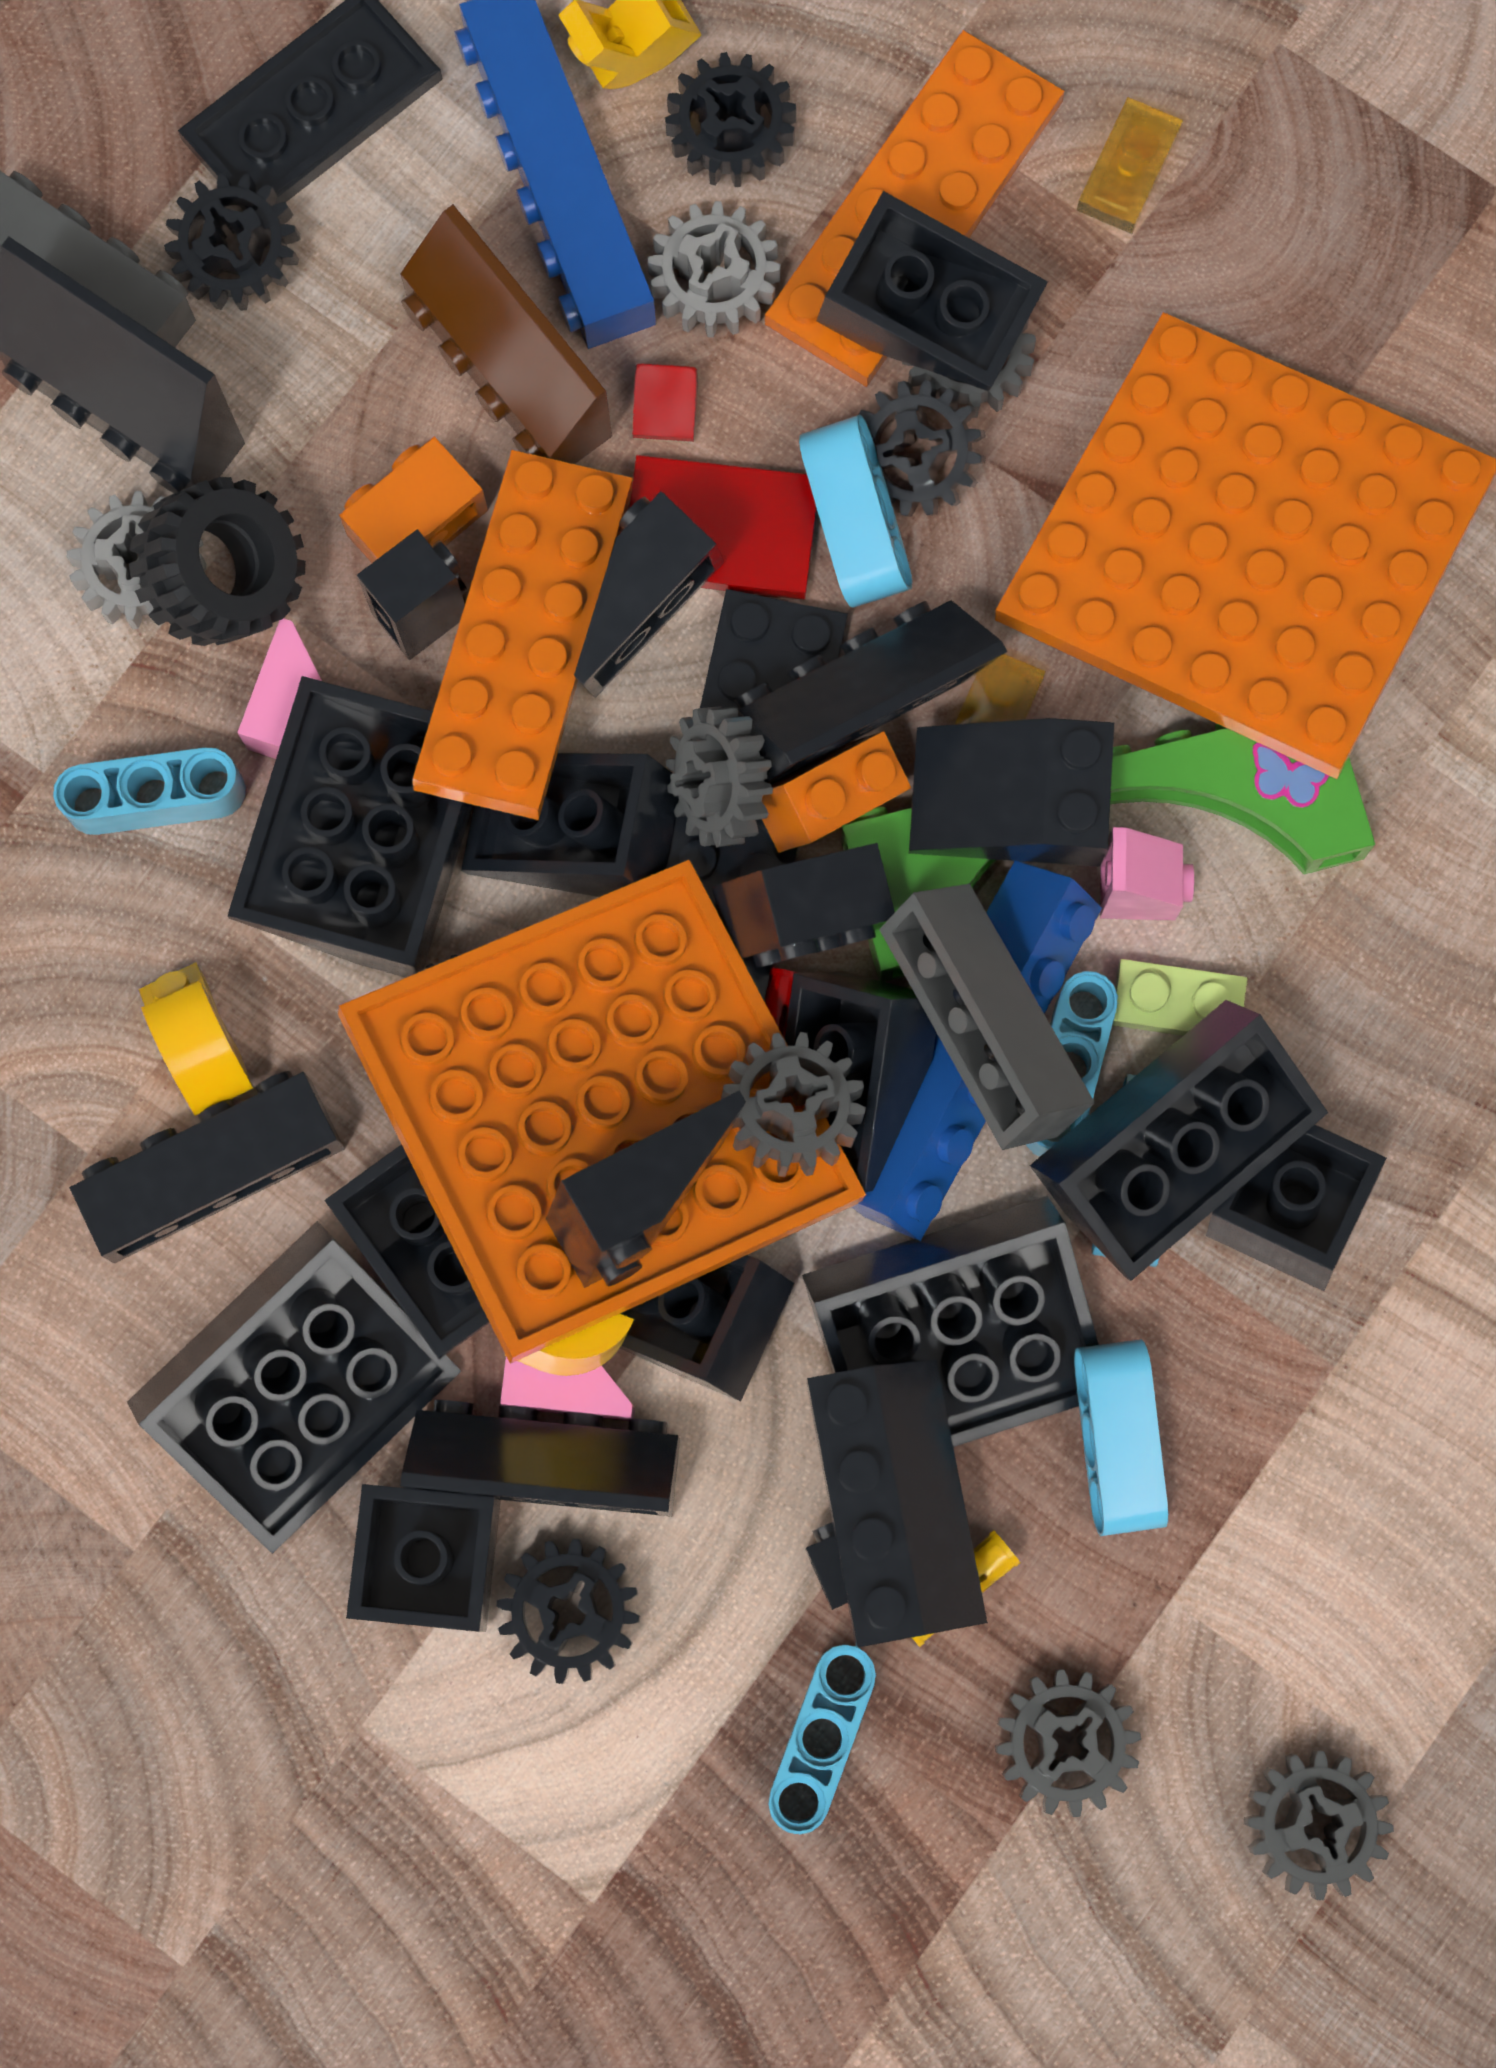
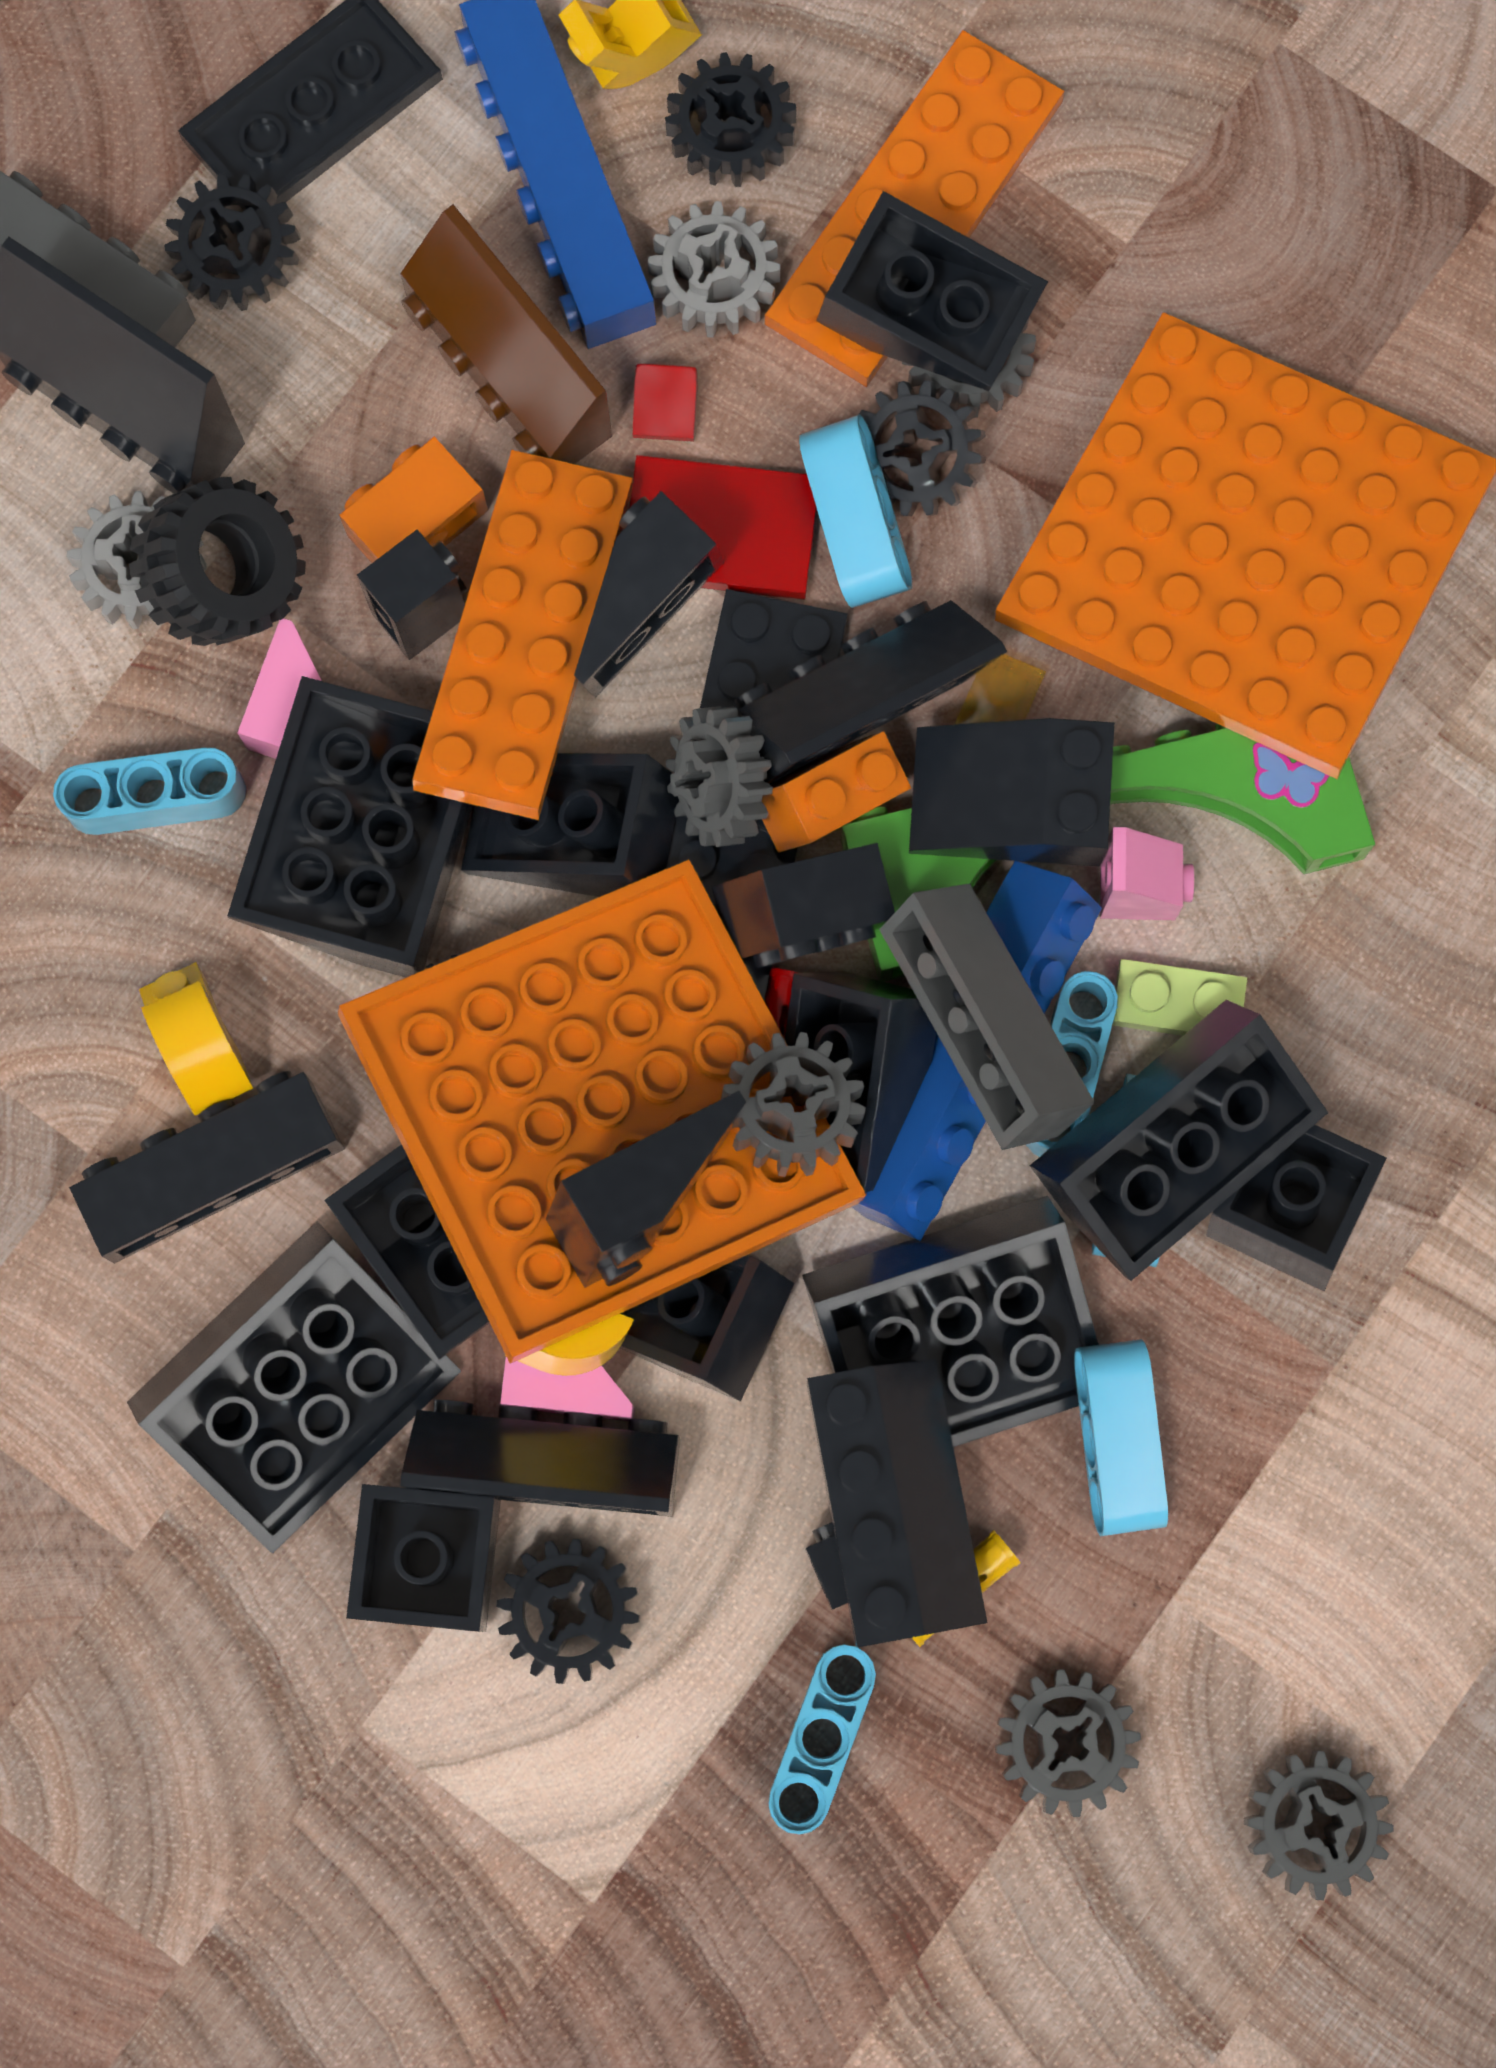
(1129, 165): clear yellow plate -> none

